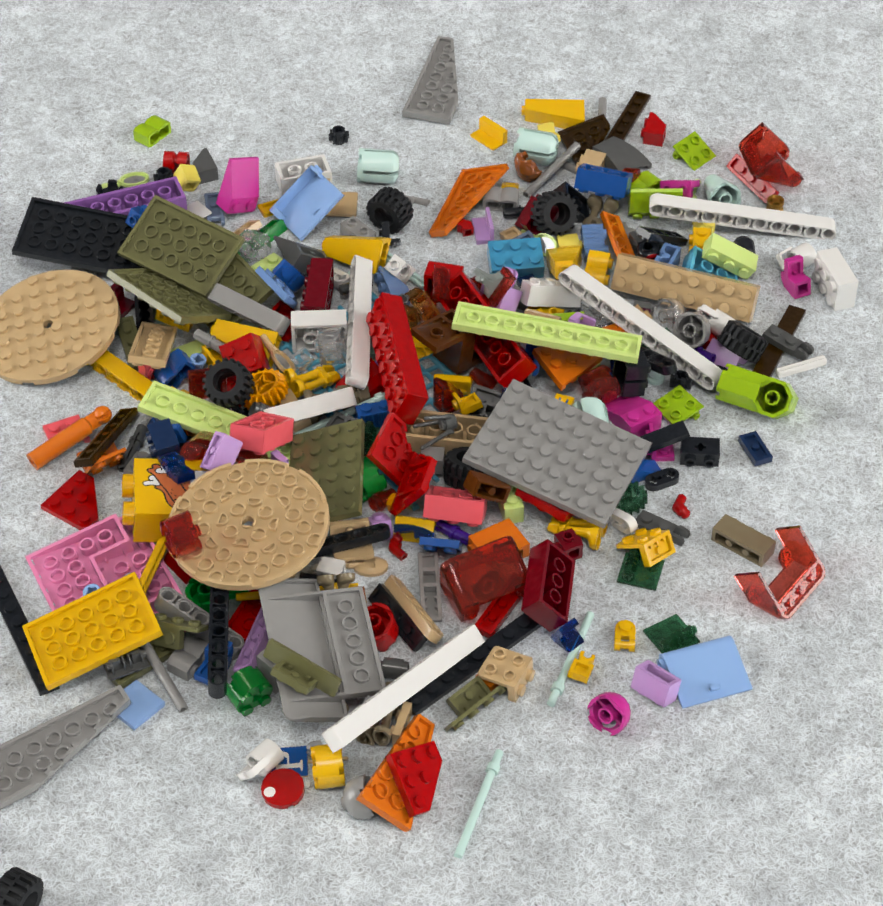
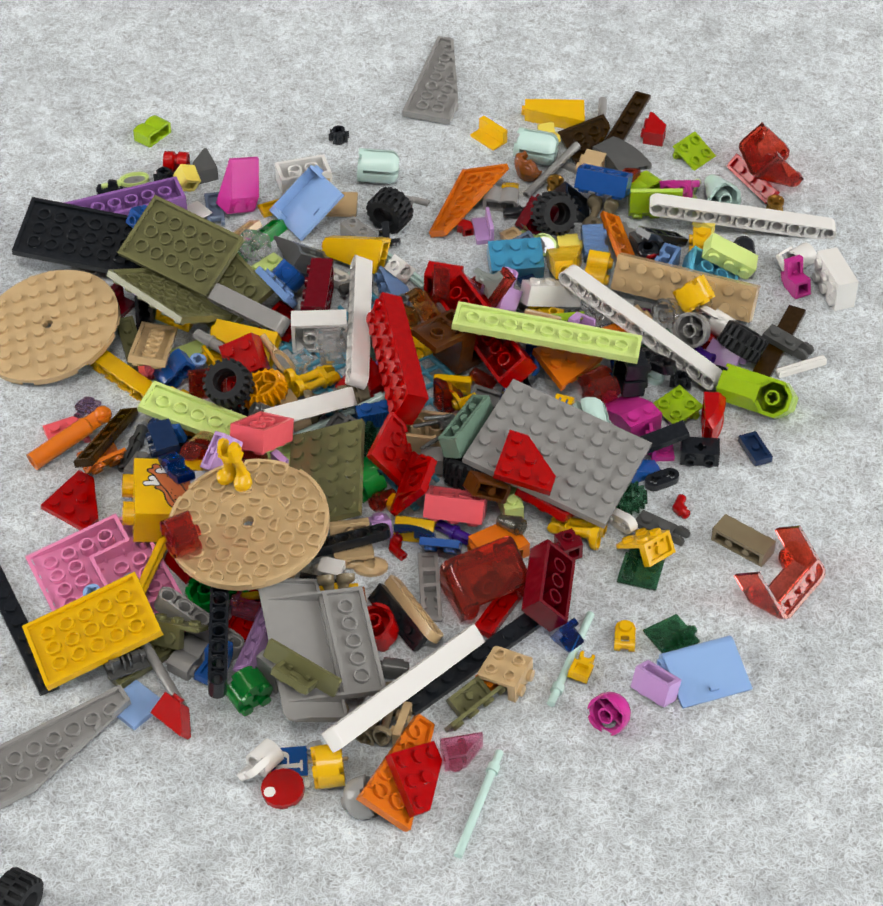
(86, 406): none -> clear purple plate
(173, 714): none -> red slope
(233, 467): none -> yellow piece
(244, 607): none -> clear pink bracket
(460, 750): none -> clear pink slope
(465, 426): none -> sand green brick
(513, 524): none -> clear smoke cone
(524, 465): none -> red plate
(554, 181): none -> pearl gold wheel
(694, 293): none -> yellow brick
(712, 414): none -> red slope

